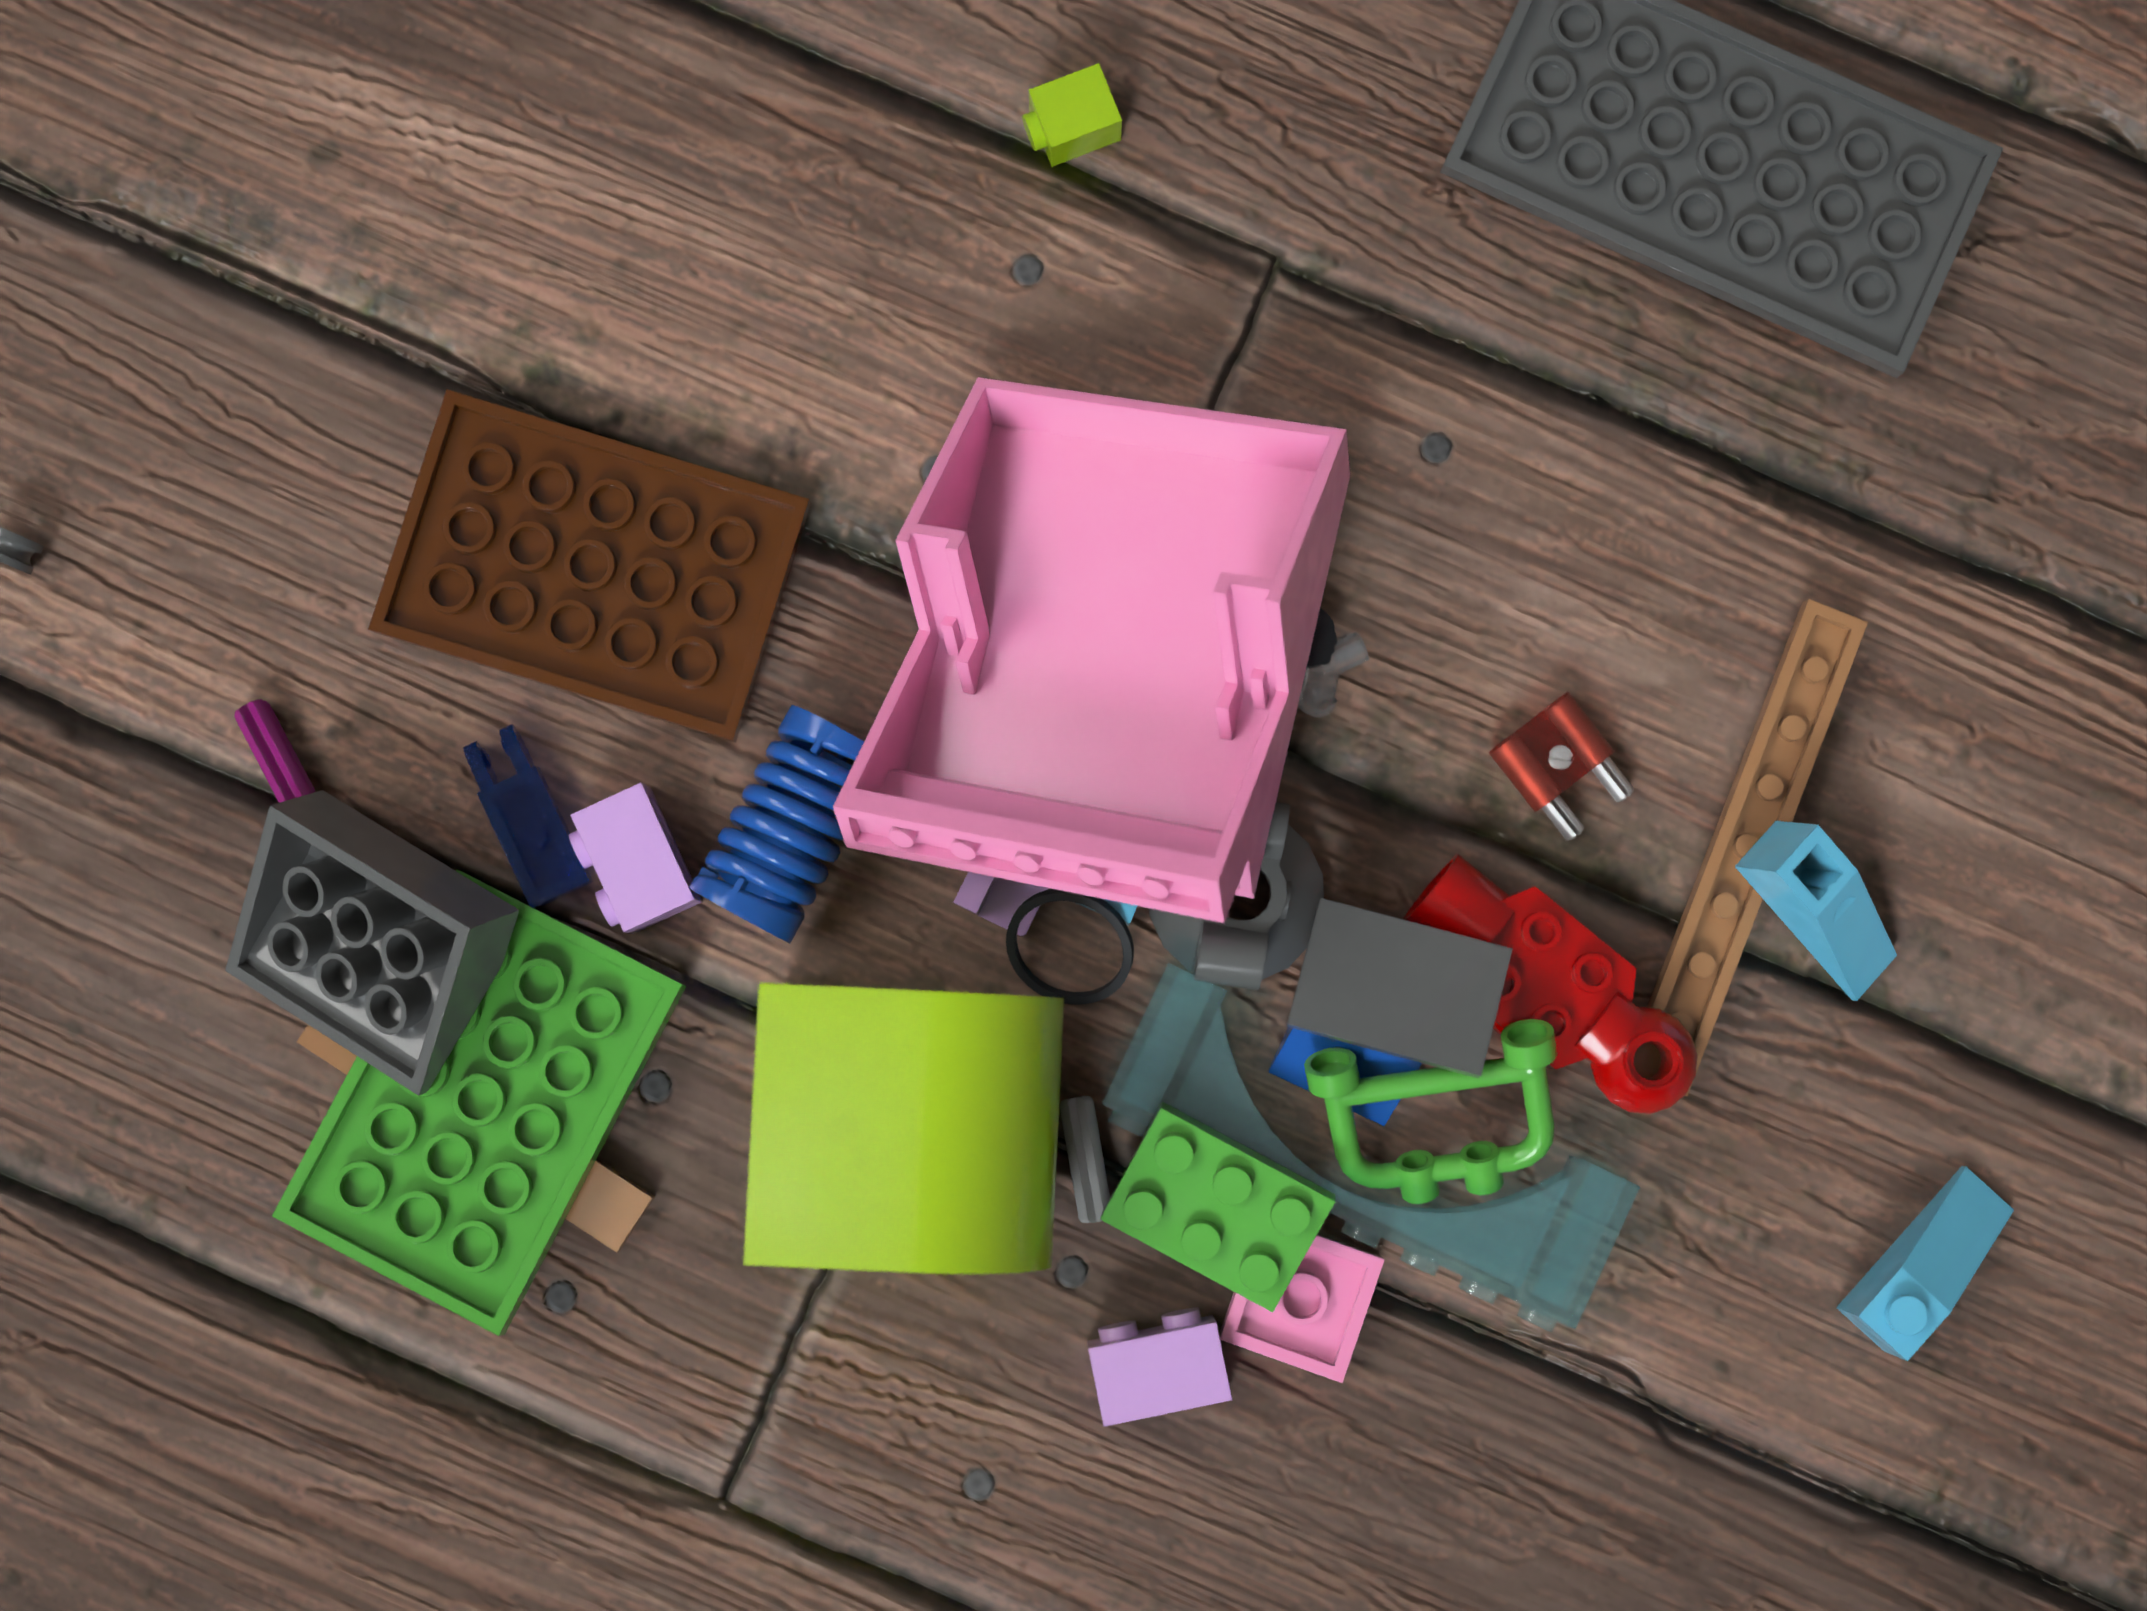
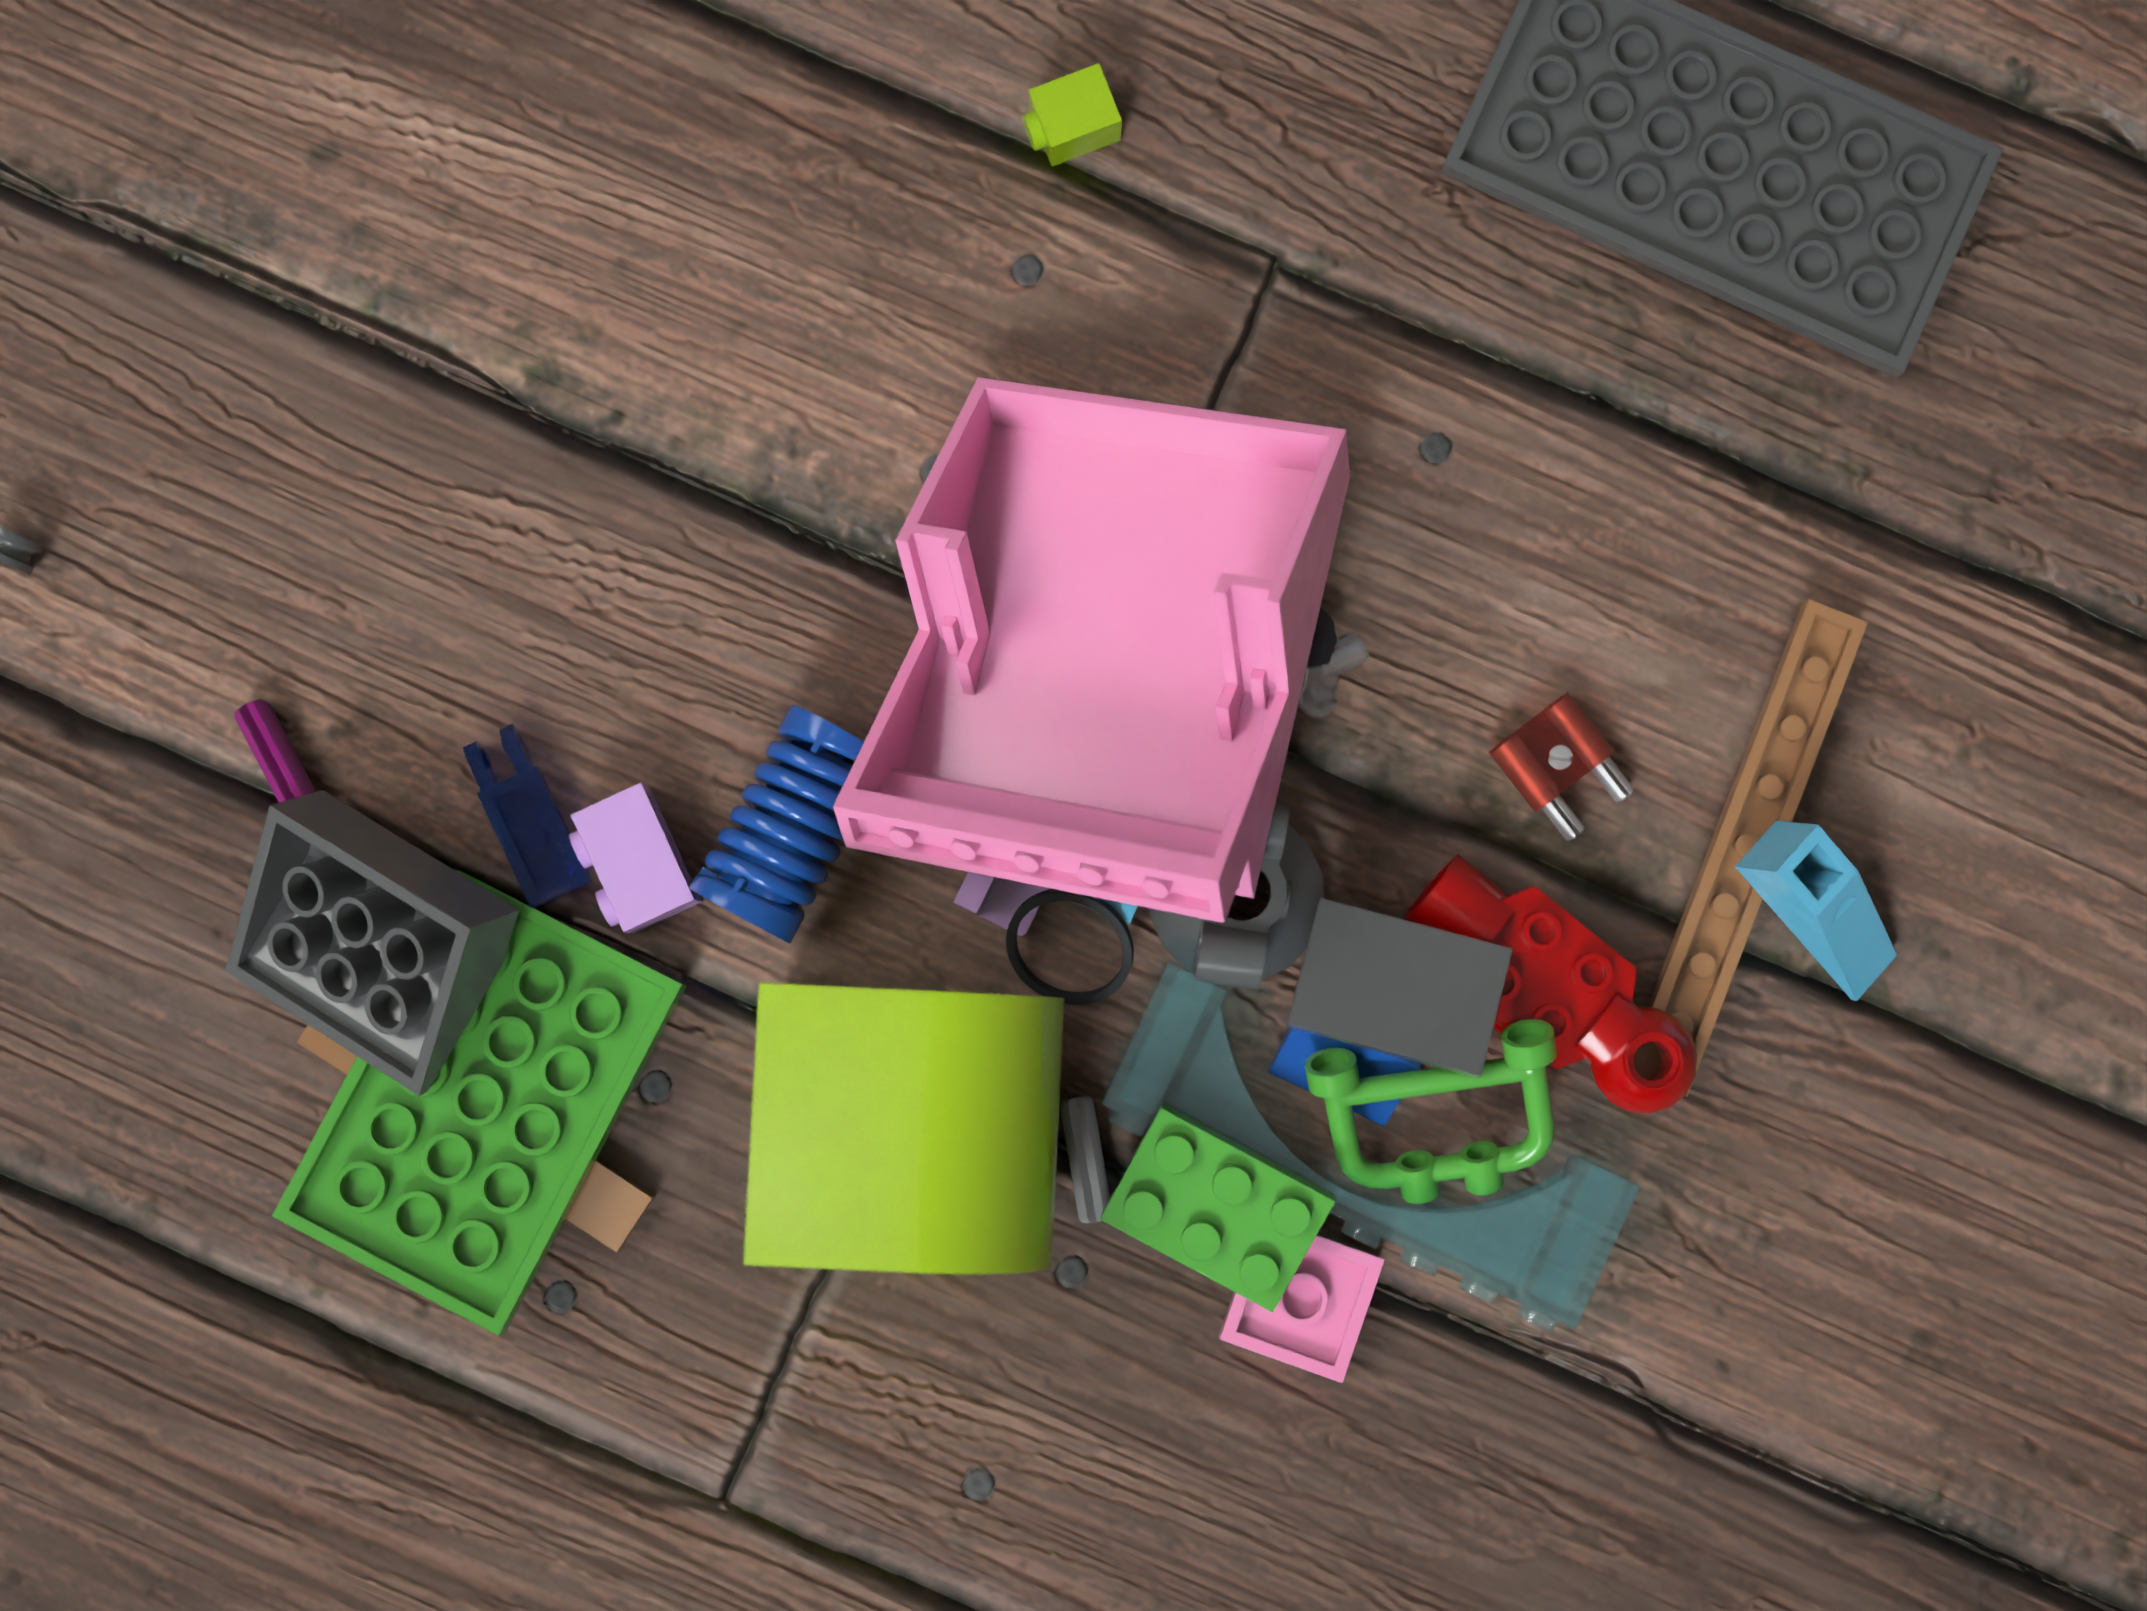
(590, 565): reddish brown plate -> none
(1158, 1367): lavender brick -> none
(1927, 1266): medium azure slope -> none

